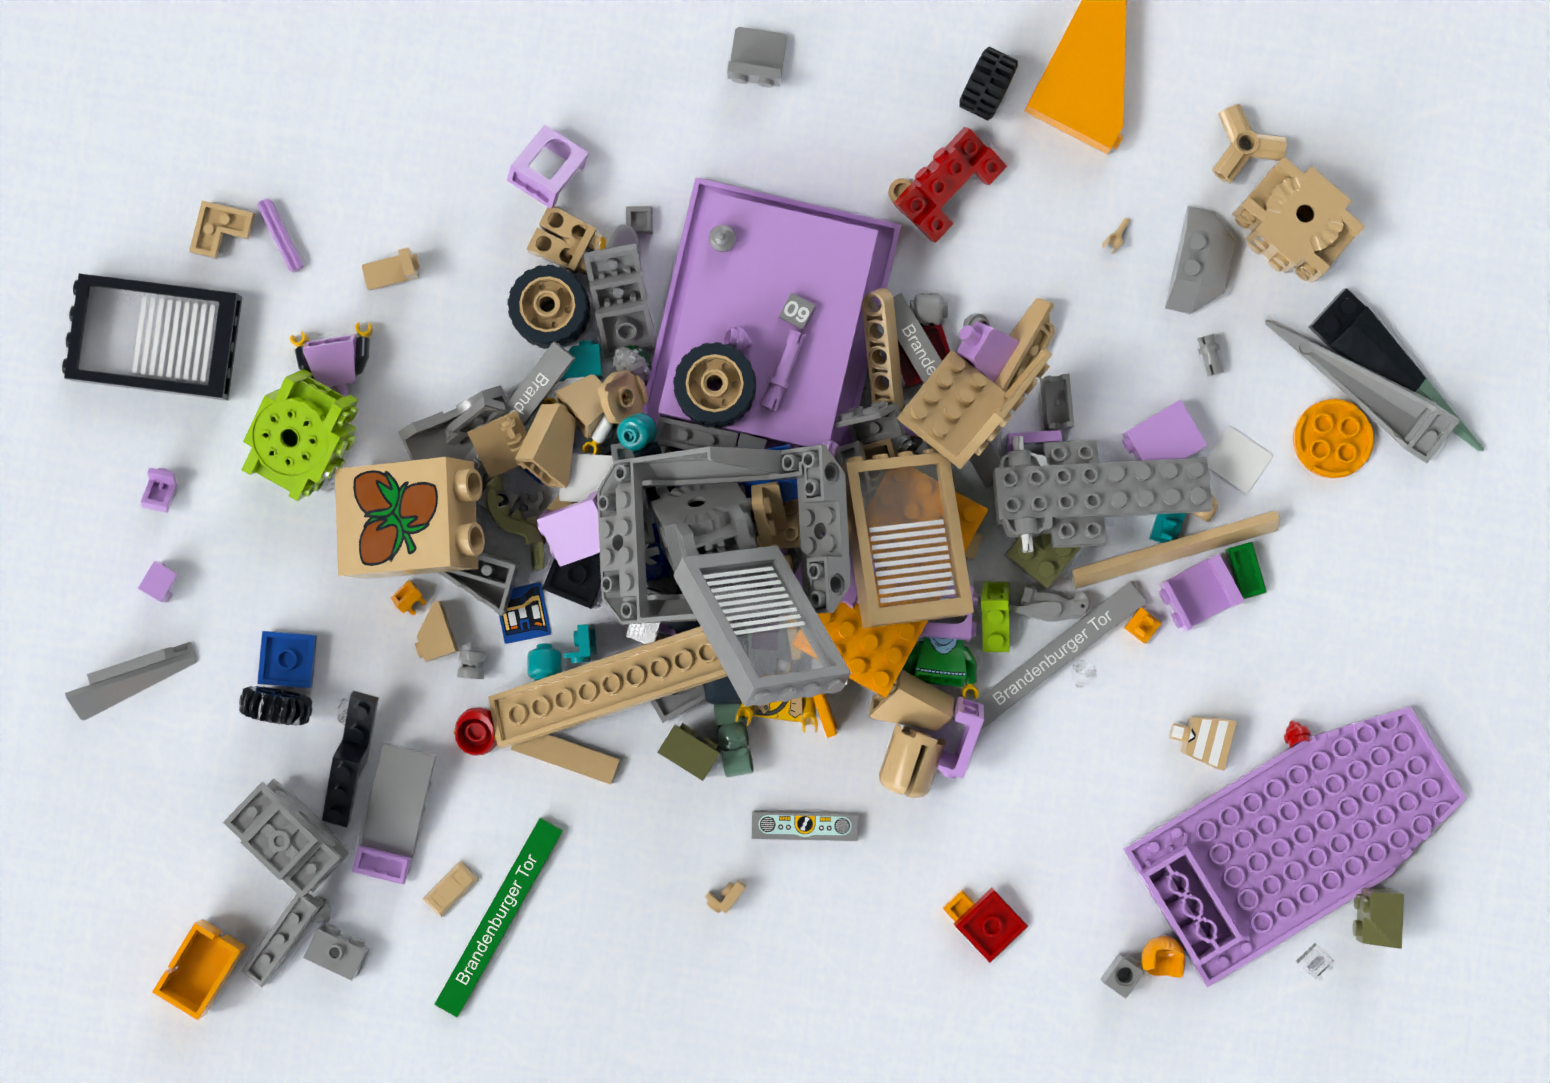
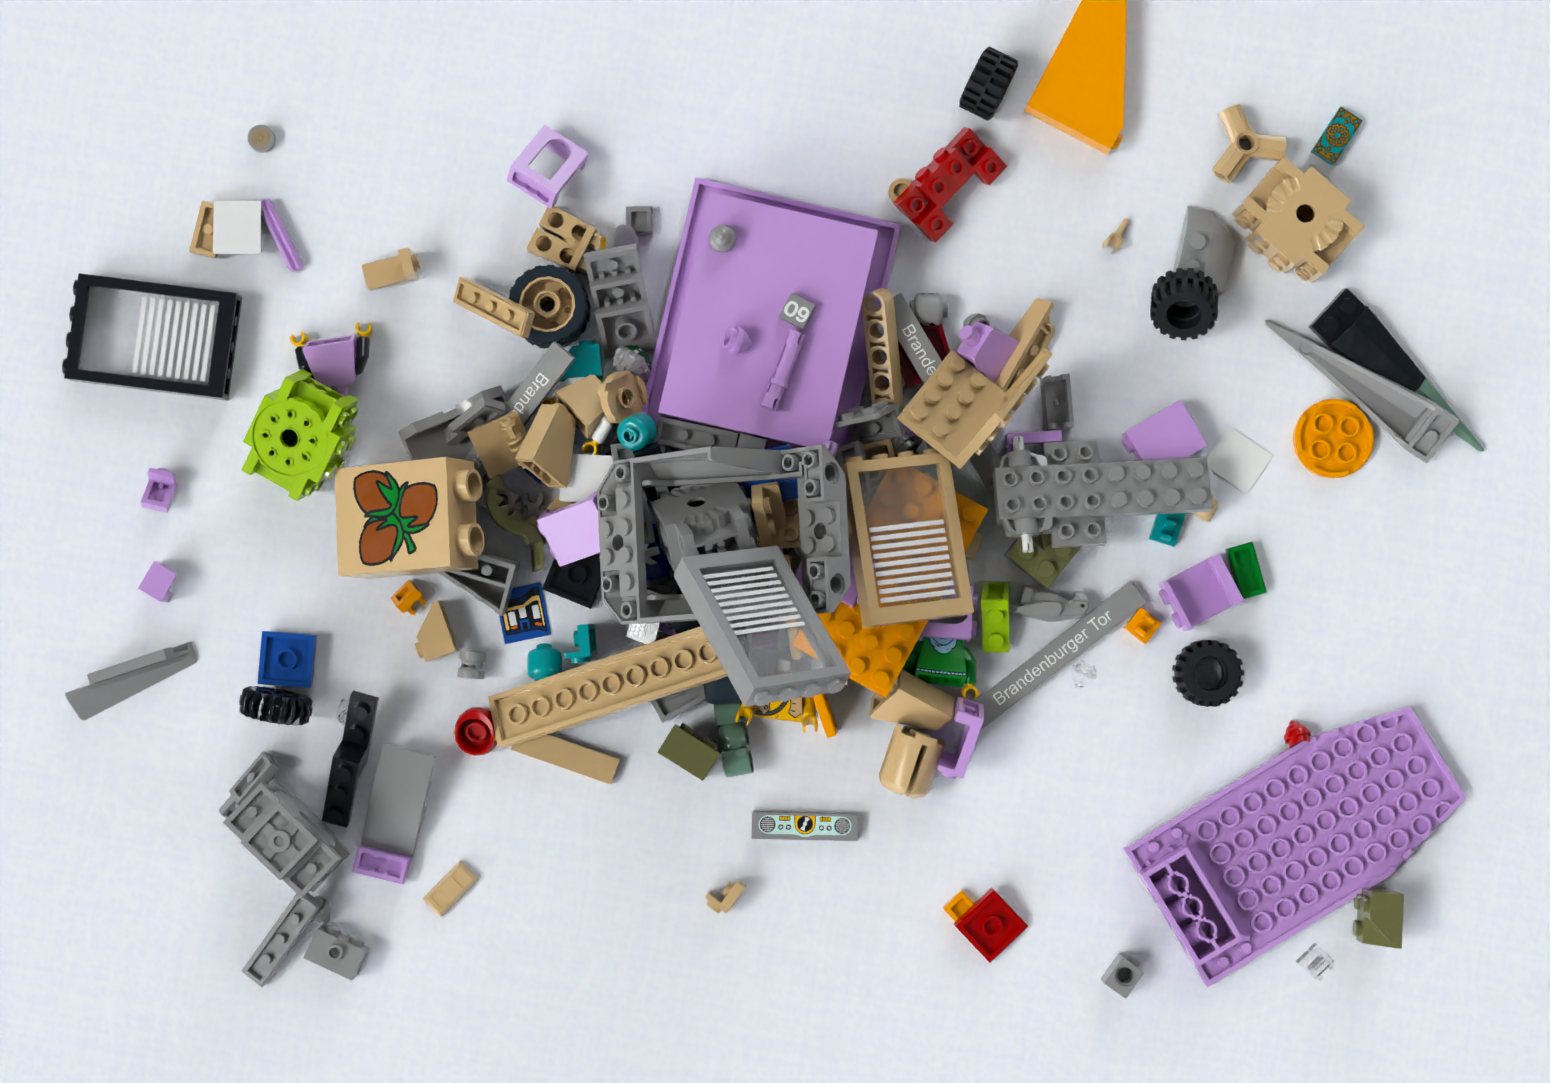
(203, 968): light orange piece -> none
(237, 227): none -> white sticker
(261, 138): none -> light grey tile
(261, 770): none -> light grey hinge
(494, 307): none -> tan tile
(498, 917): green tile -> none
(712, 363): wheel -> none
(757, 57): light grey bracket -> none
(1163, 957): light orange hair -> none
(1175, 549): tan tile -> none
(1184, 321): none -> black tyre
(1205, 739): torso -> none
(1210, 354): light grey pin -> none
(1229, 680): none -> black tyre
(1336, 136): none -> tile

